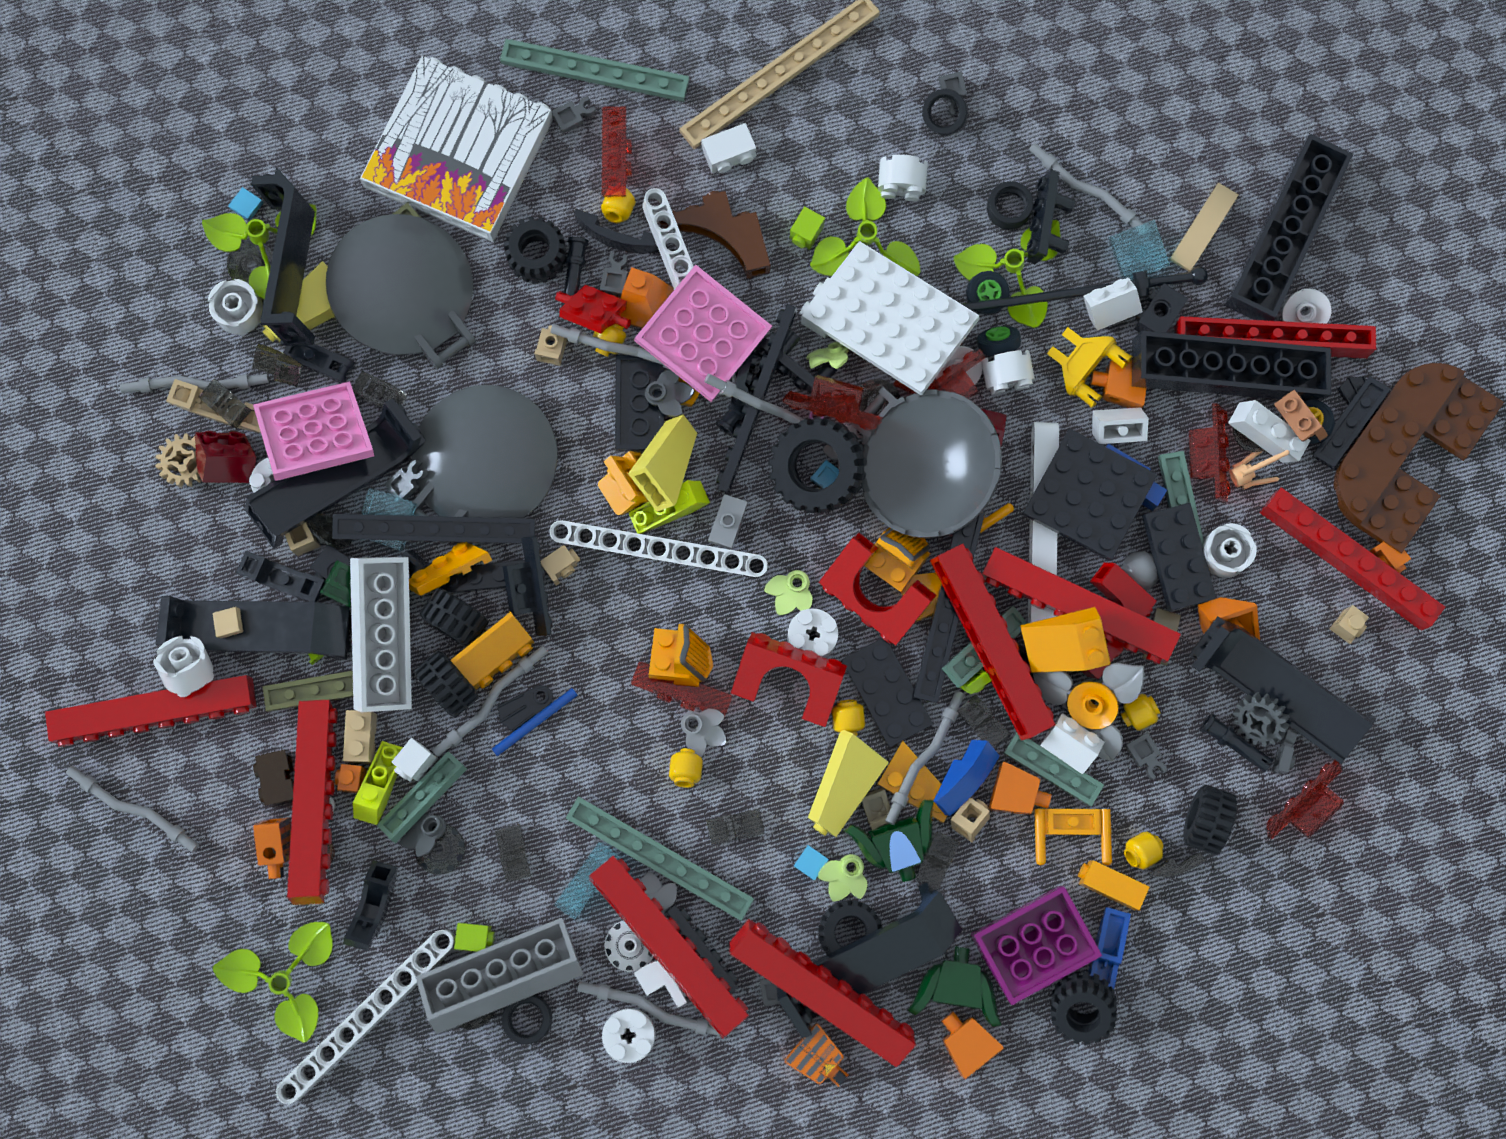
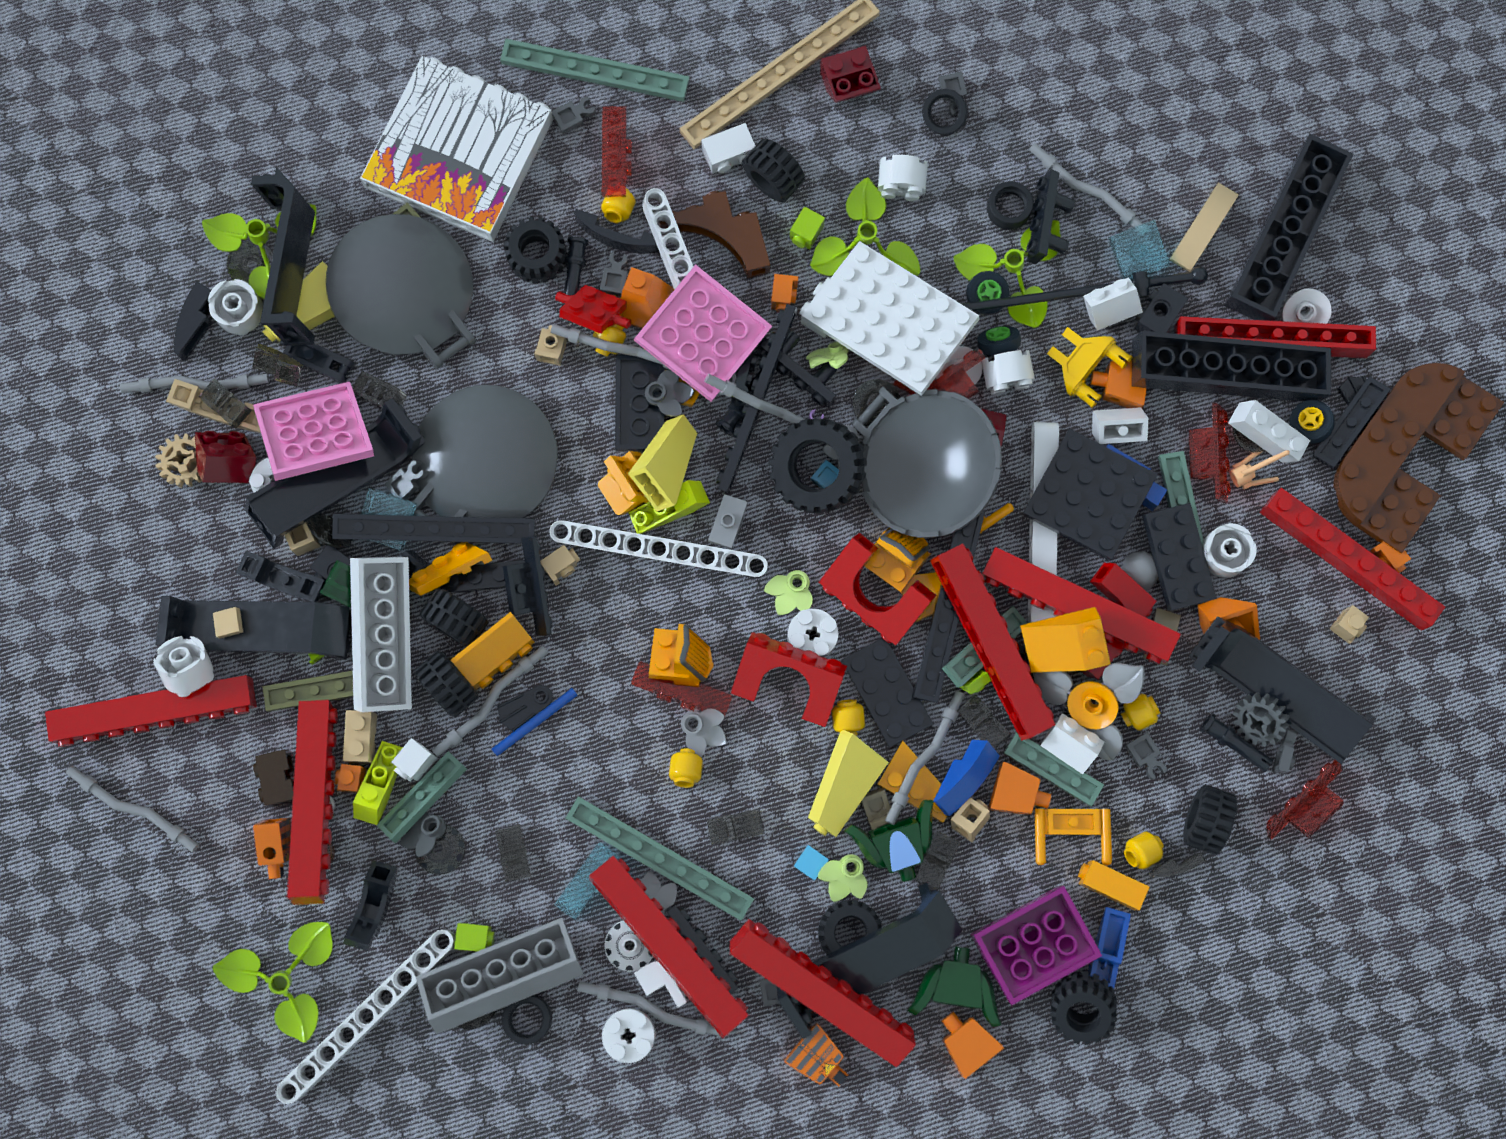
(192, 321): none -> black slope
(245, 204): medium azure tile -> none
(773, 170): none -> black tyre
(782, 291): none -> orange brick
(834, 400): clear red bracket -> none
(849, 74): none -> dark red slope
(1300, 417): nougat bracket -> none

